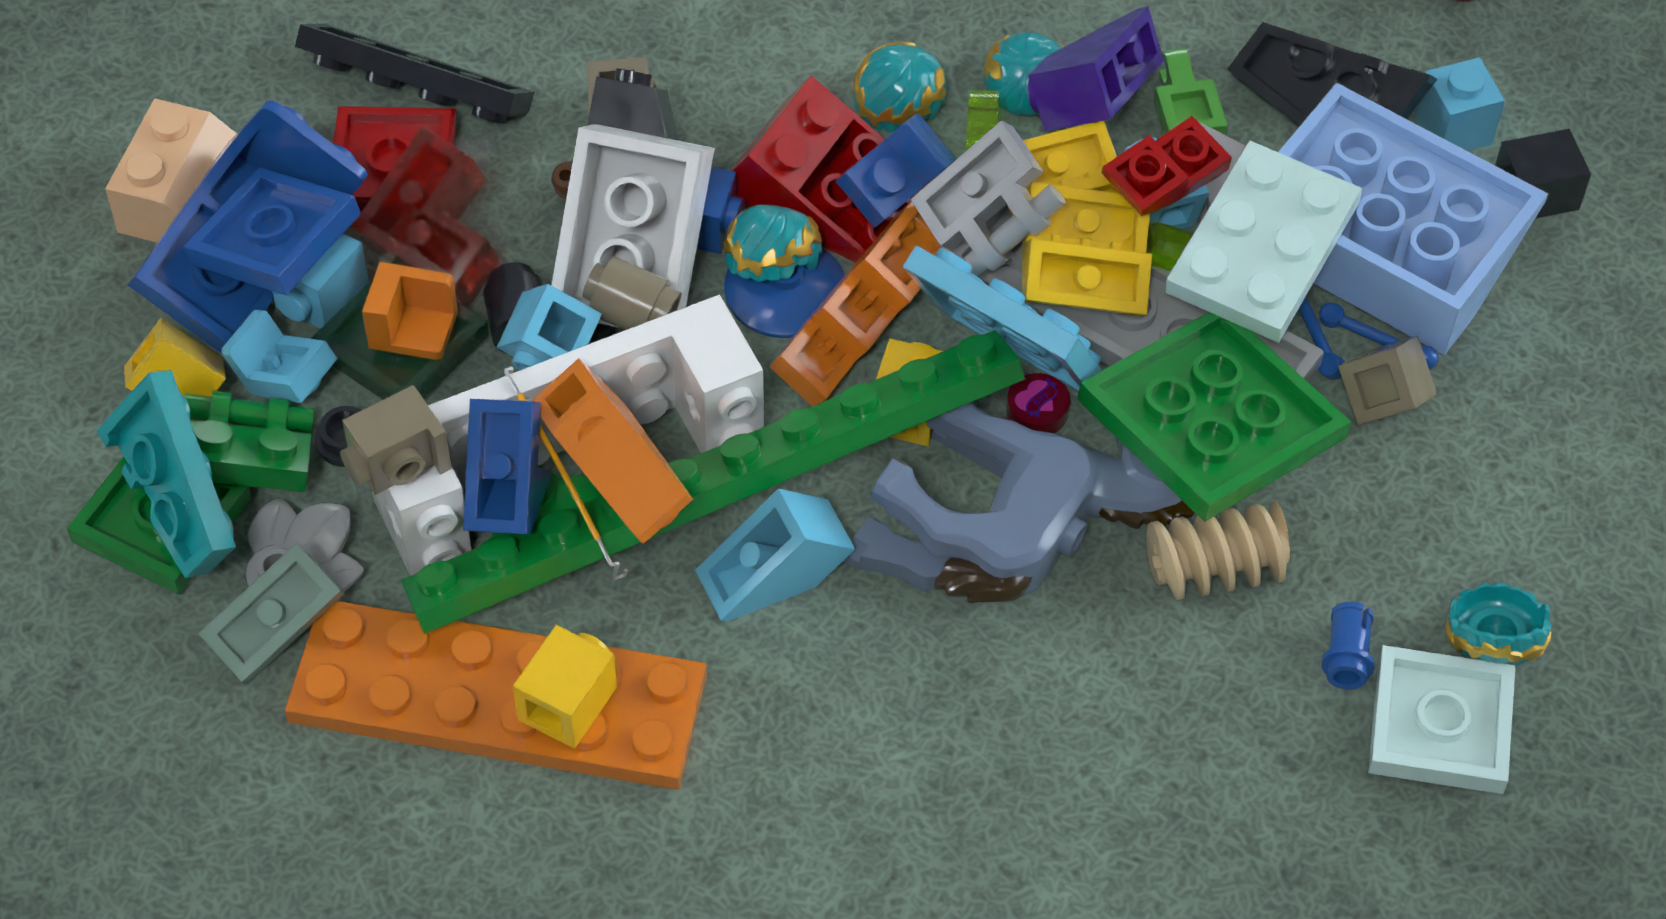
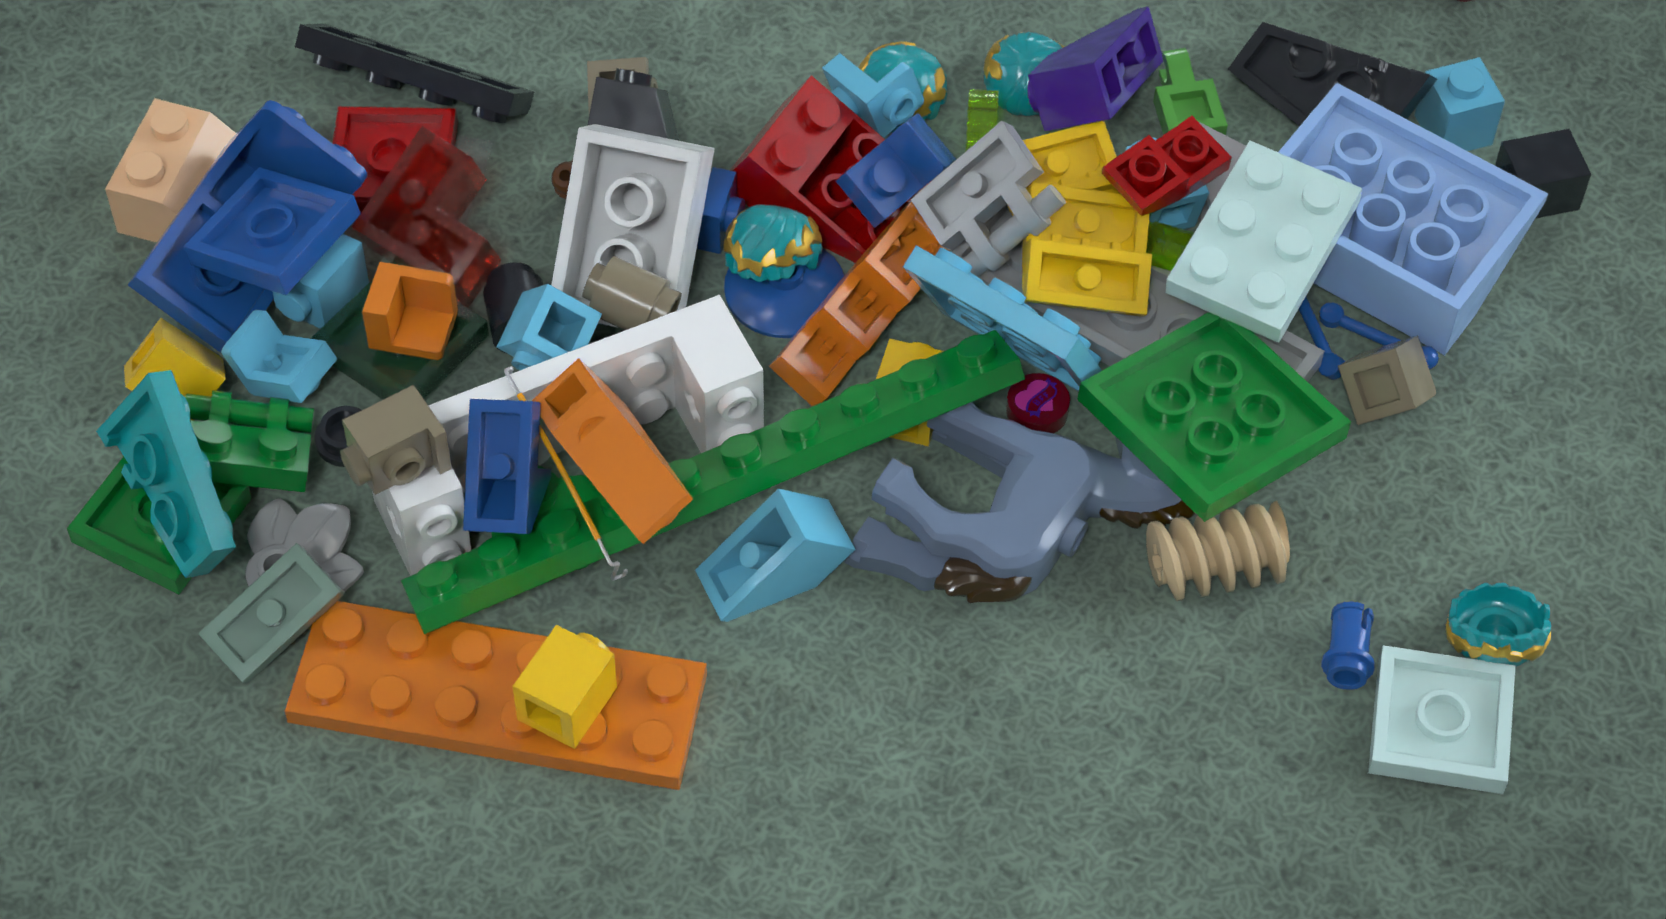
(878, 103): none -> medium azure bracket

